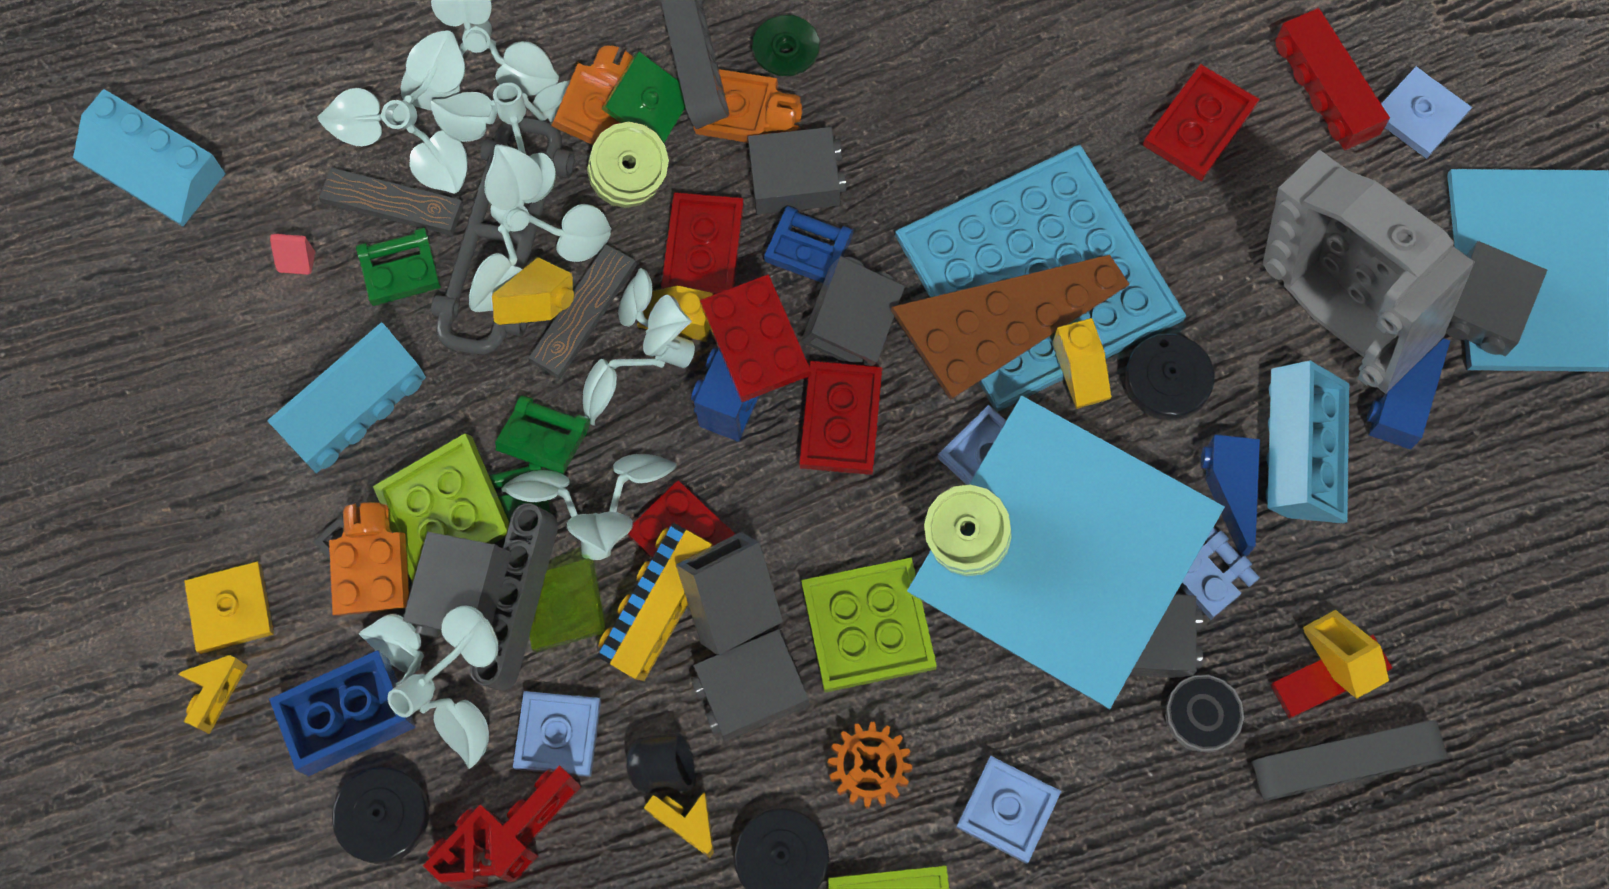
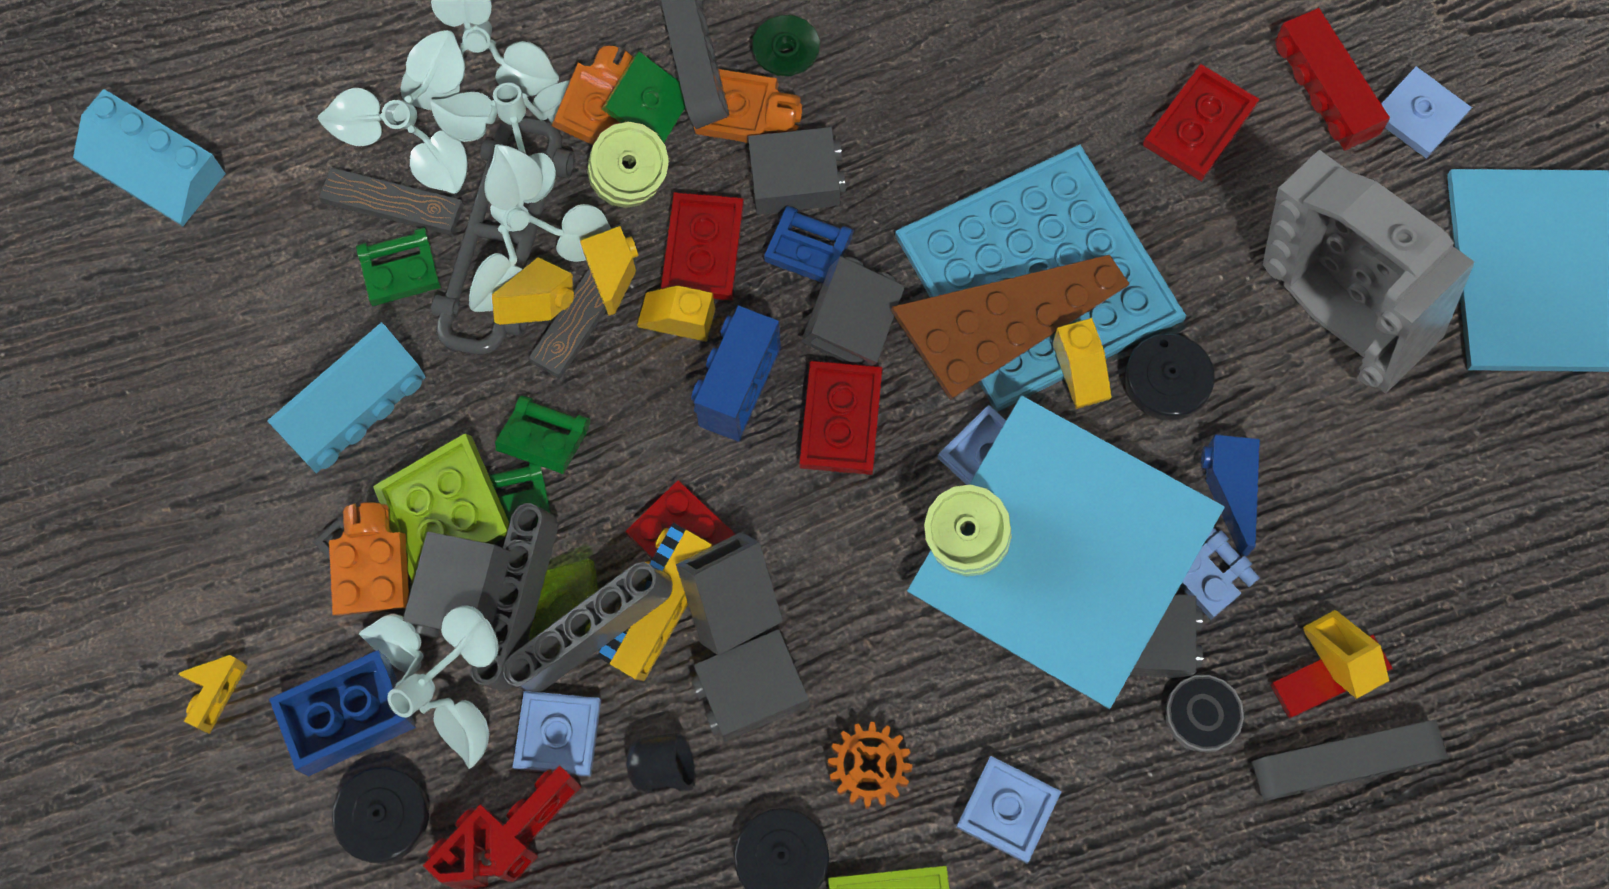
(228, 607): yellow plate -> none
(292, 254): coral slope -> none
(570, 629): none -> dark grey beam
(595, 531): light aqua plant -> none
(611, 265): none -> yellow slope
(660, 341): light aqua plant -> none
(693, 828): yellow slope -> none
(755, 338): red plate -> none
(868, 625): lime plate -> none
(1308, 443): medium azure slope -> none
(1405, 408): blue slope -> none
(1496, 300): dark grey brick -> none

